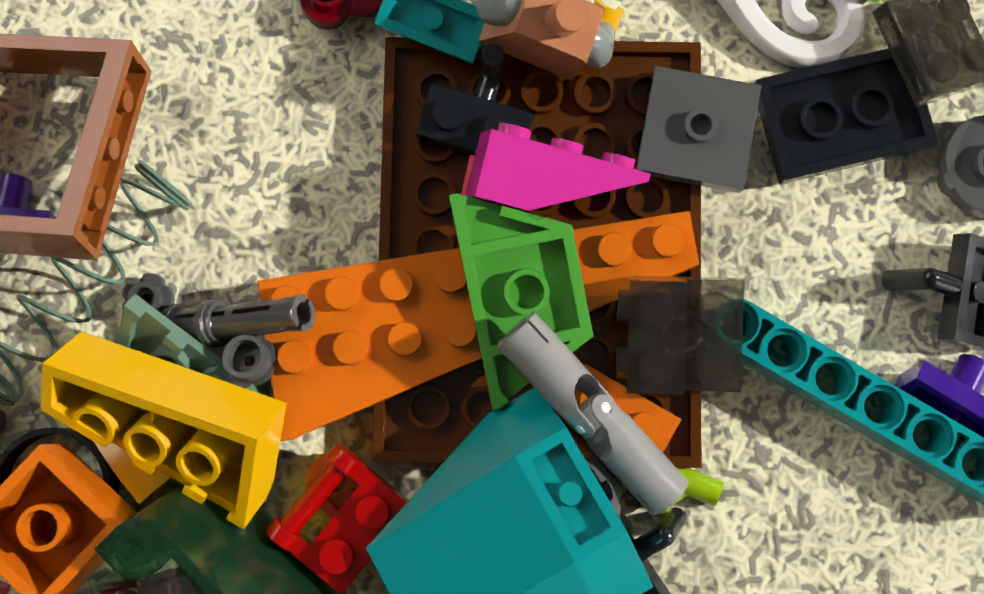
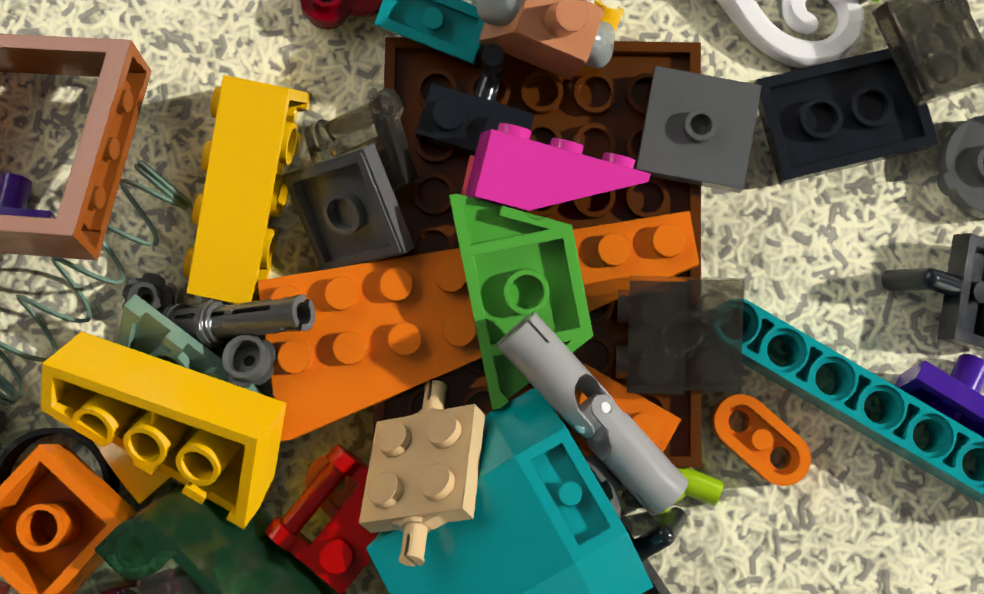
(242, 188): none -> yellow wedge
(349, 209): none -> dark grey plate
(391, 143): none -> clear smoke plate
(423, 471): none -> tan plate
(759, 438): none -> orange plate

